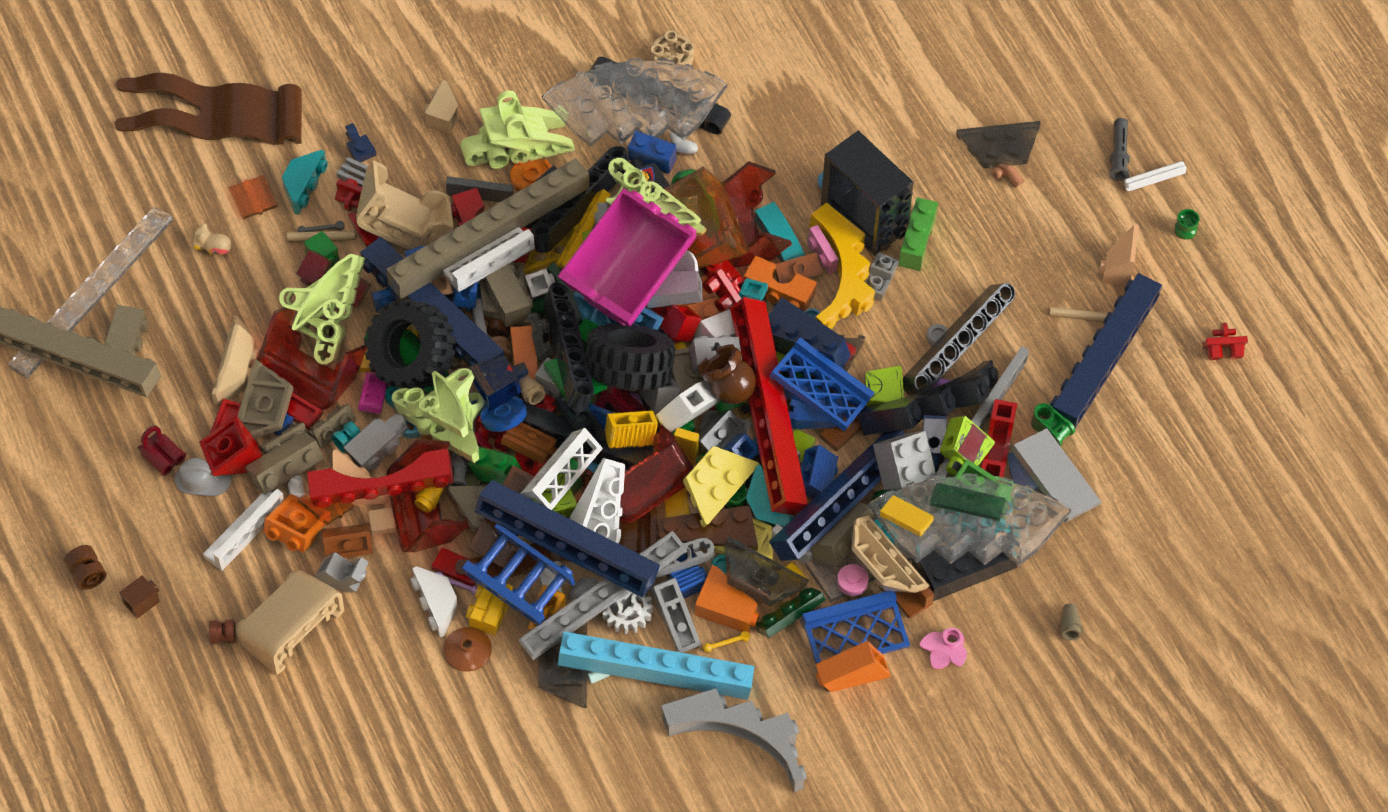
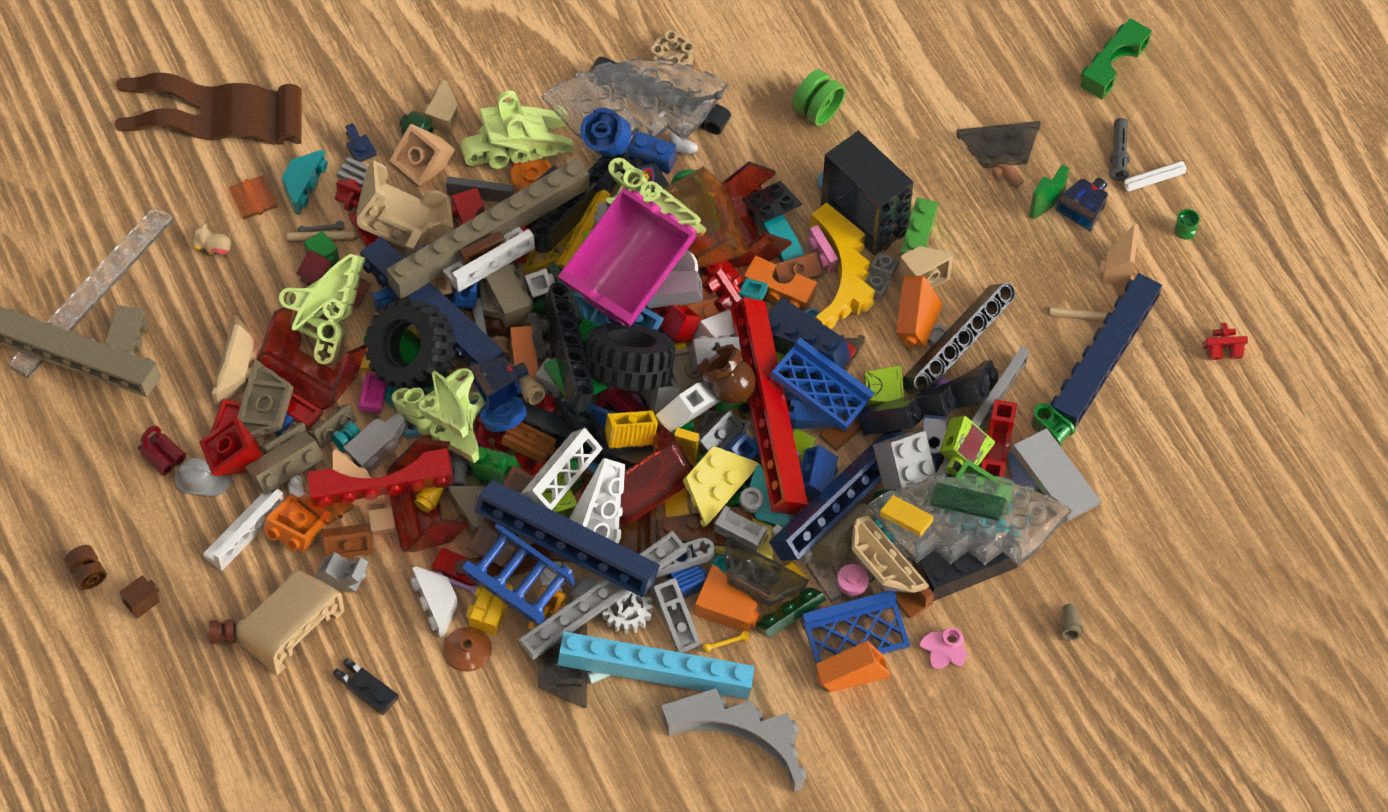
(367, 687): none -> black hinge
(415, 242): none -> tan tile
(416, 119): none -> dark green head
(421, 154): none -> light nougat slope
(481, 247): none -> reddish brown tile
(606, 132): none -> blue brick
(681, 103): none -> dark grey hinge
(740, 529): none -> light grey hinge
(751, 499): none -> light grey tile
(771, 202): none -> black hinge
(818, 97): none -> bright green wheel
(917, 311): none -> orange slope
(926, 262): none -> tan slope
(1048, 192): none -> green slope
(1084, 202): none -> clear blue torso
(1128, 41): none -> green arch

